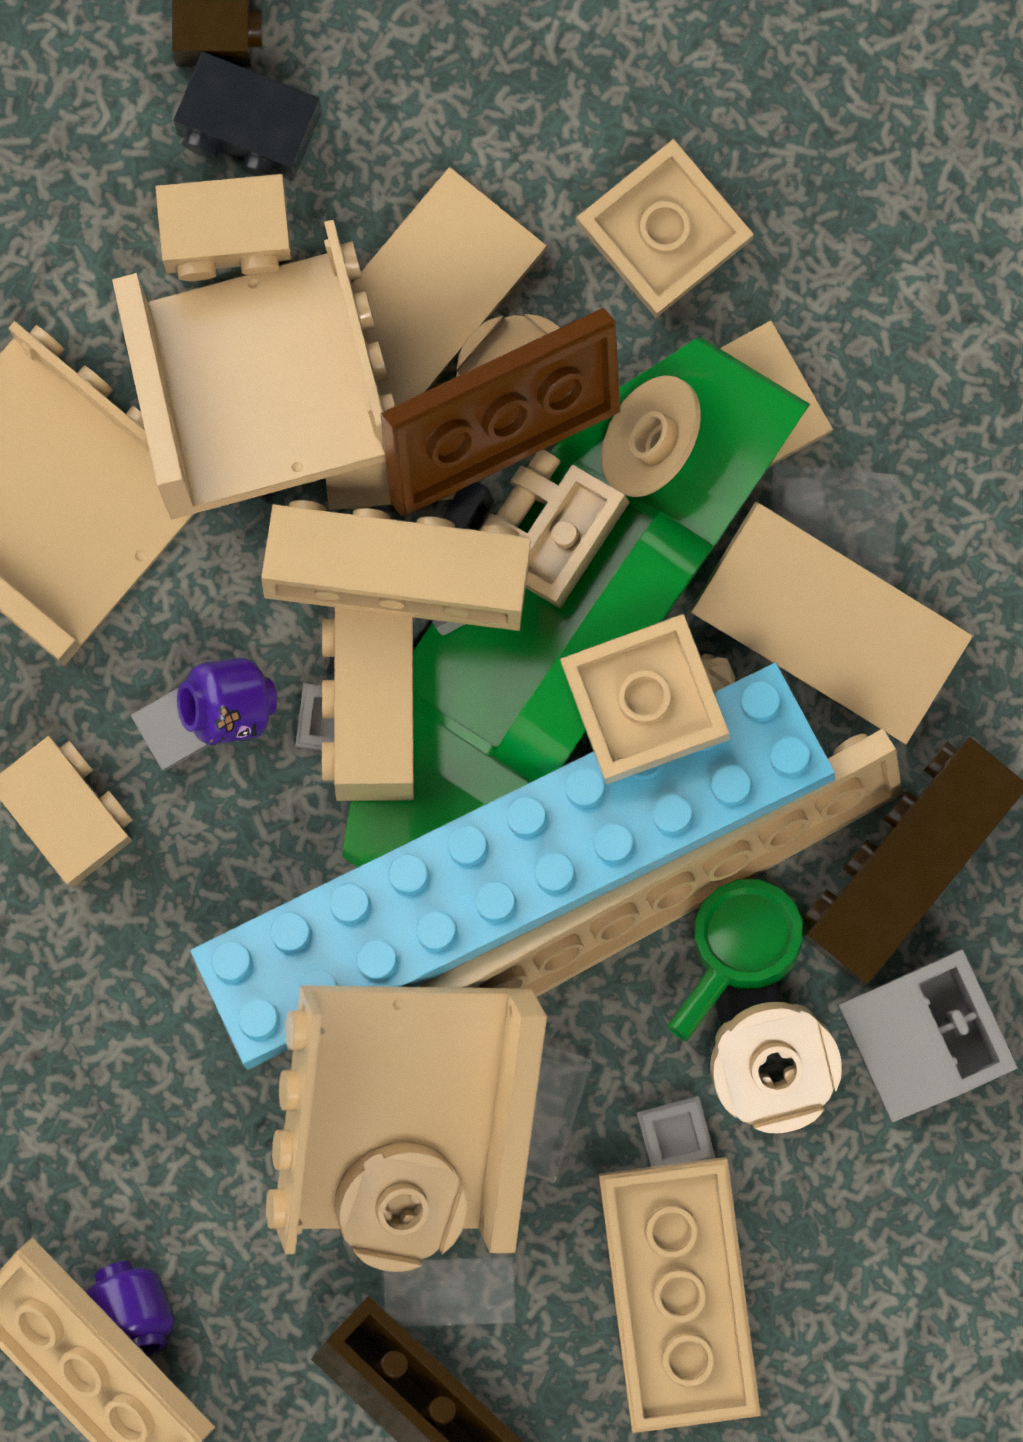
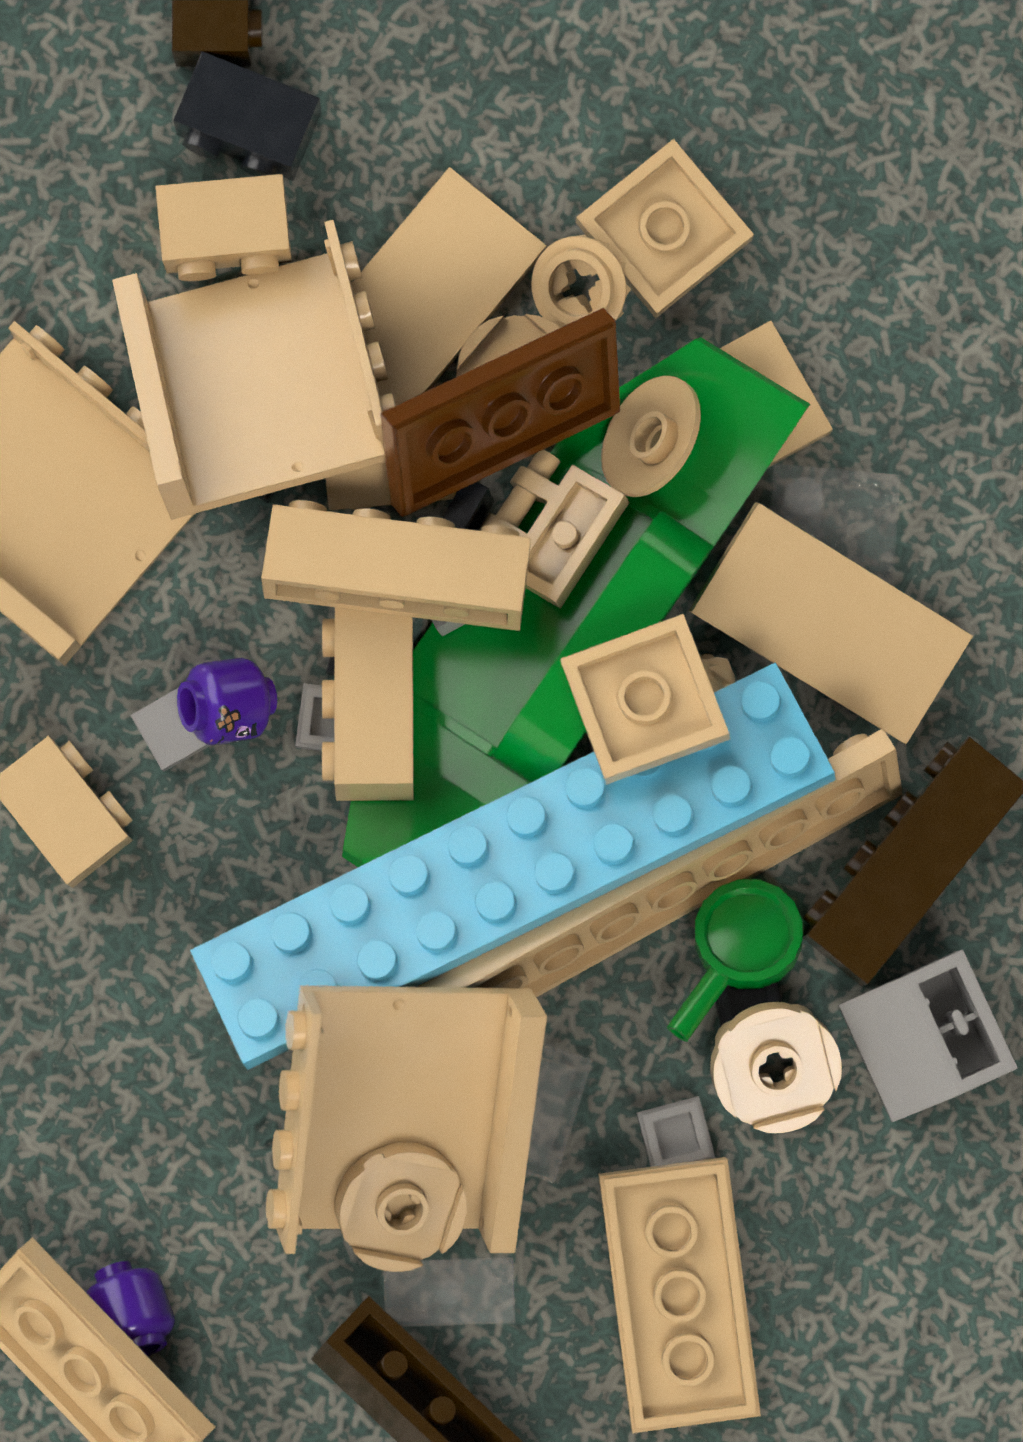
(555, 274): none -> tan gear

